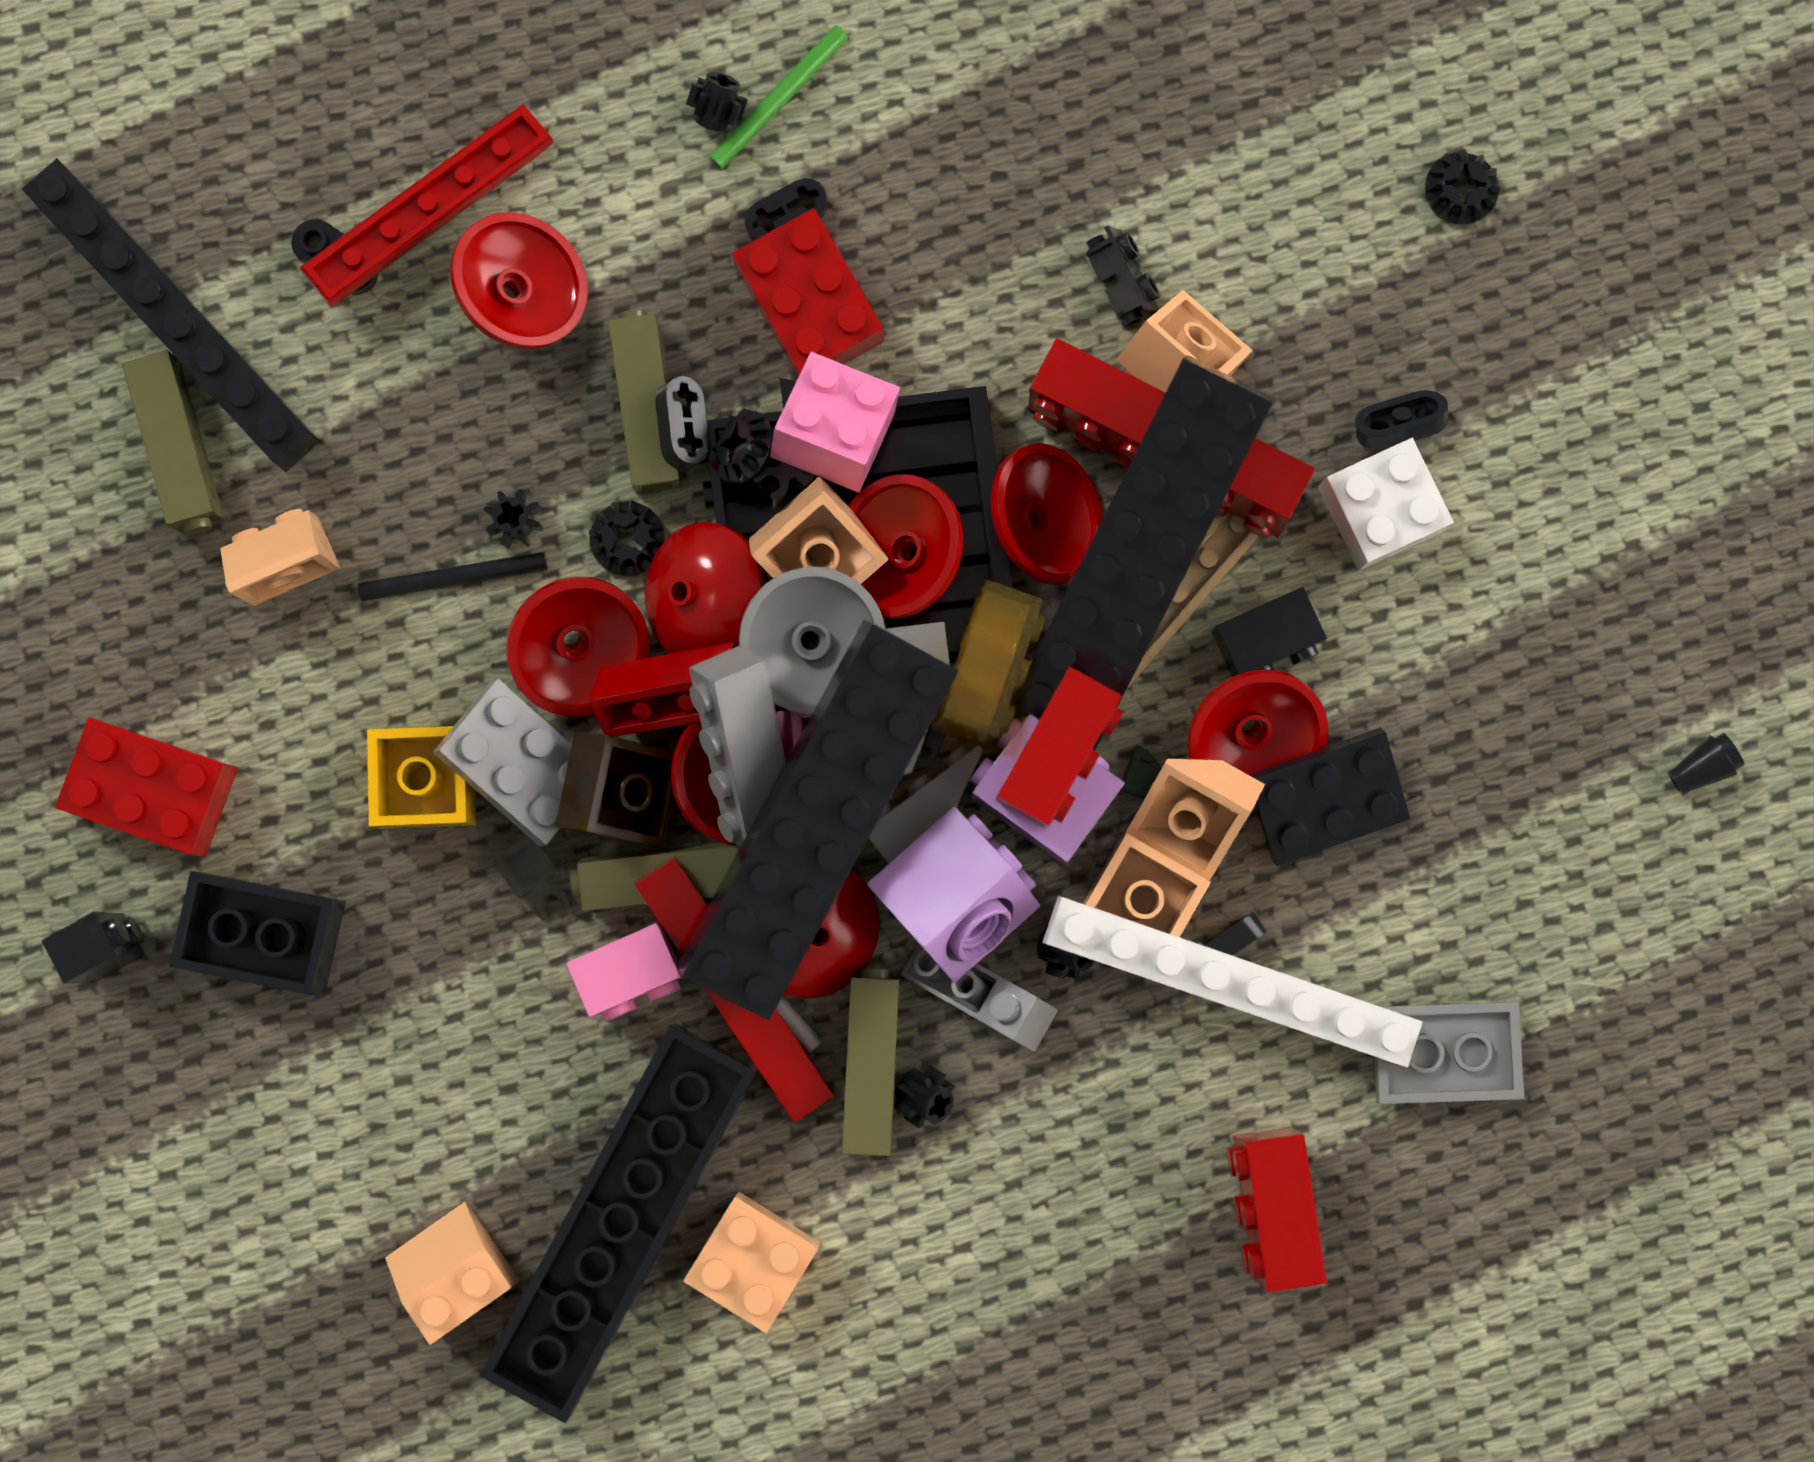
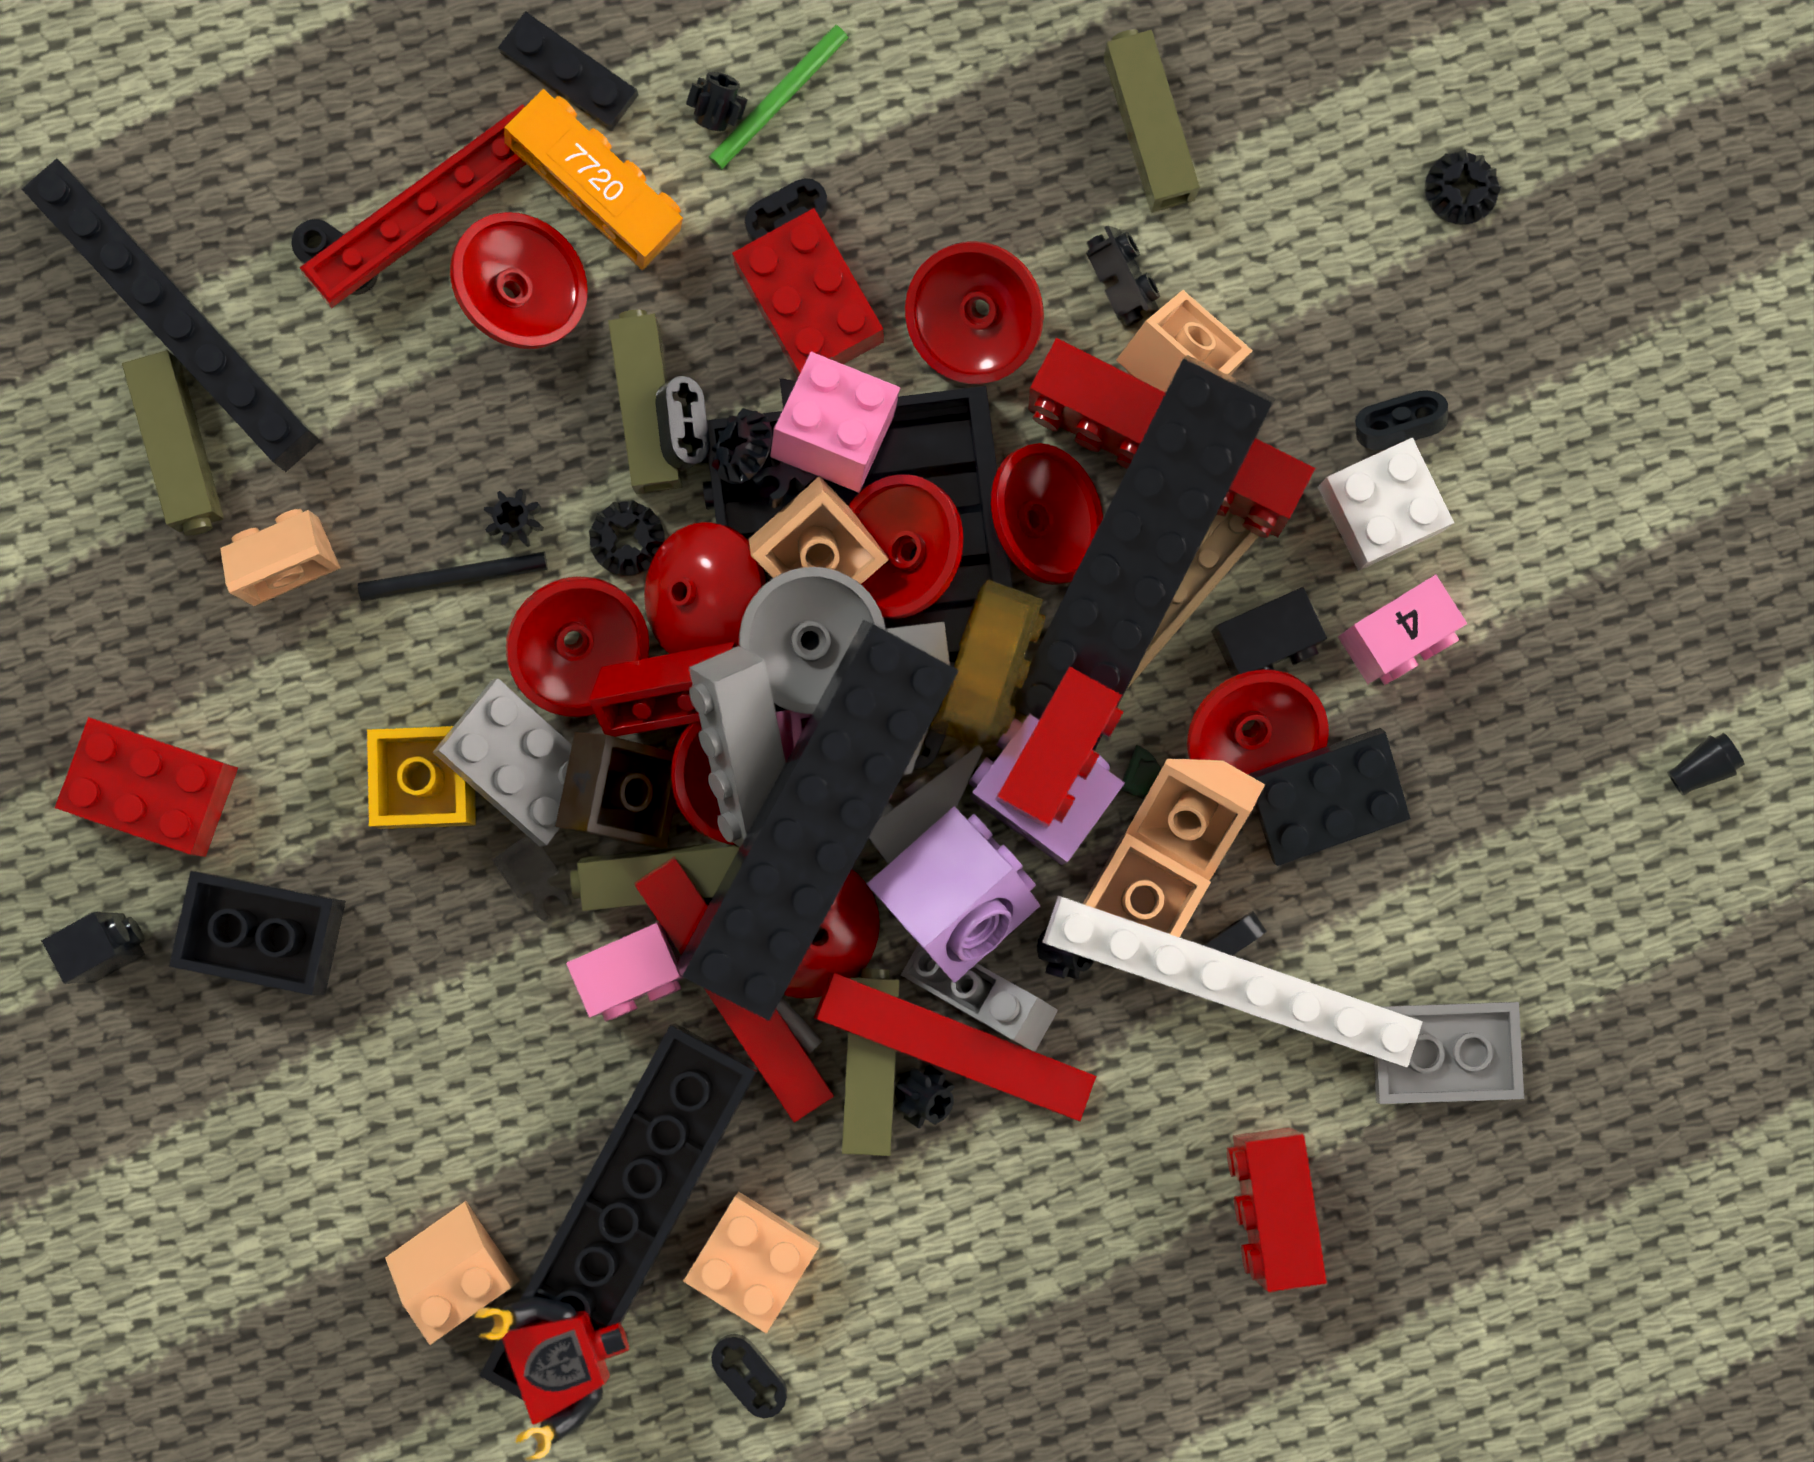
(555, 1363): none -> torso
(568, 71): none -> black plate
(593, 178): none -> light orange brick
(758, 1368): none -> black beam
(950, 329): none -> red dish
(954, 1046): none -> red tile
(1150, 120): none -> olive brick
(1410, 625): none -> bright pink brick

